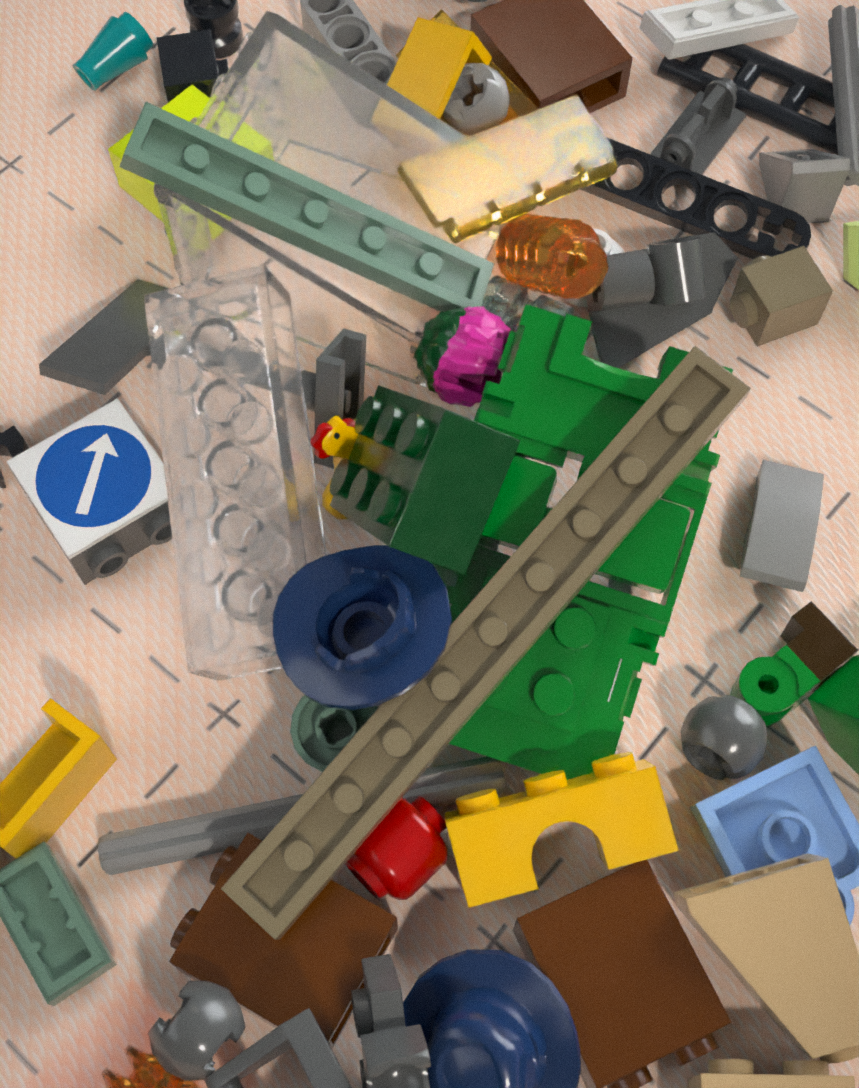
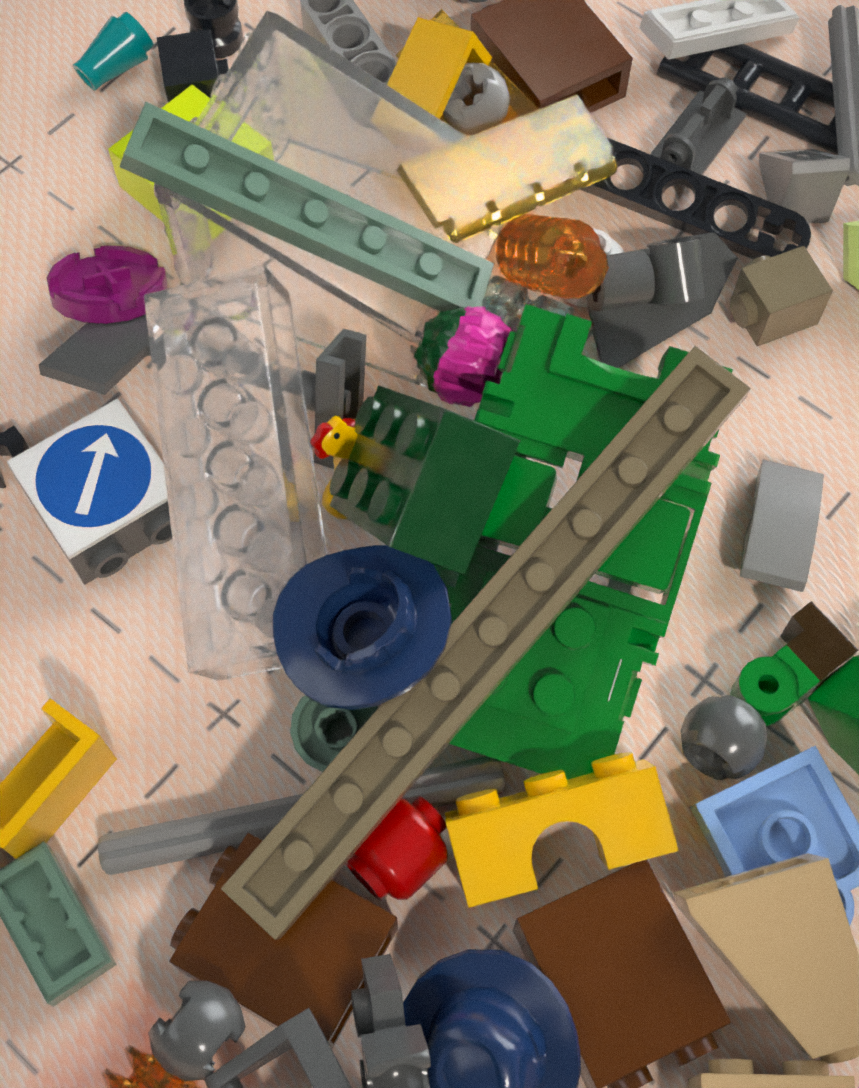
(105, 285): none -> magenta tile

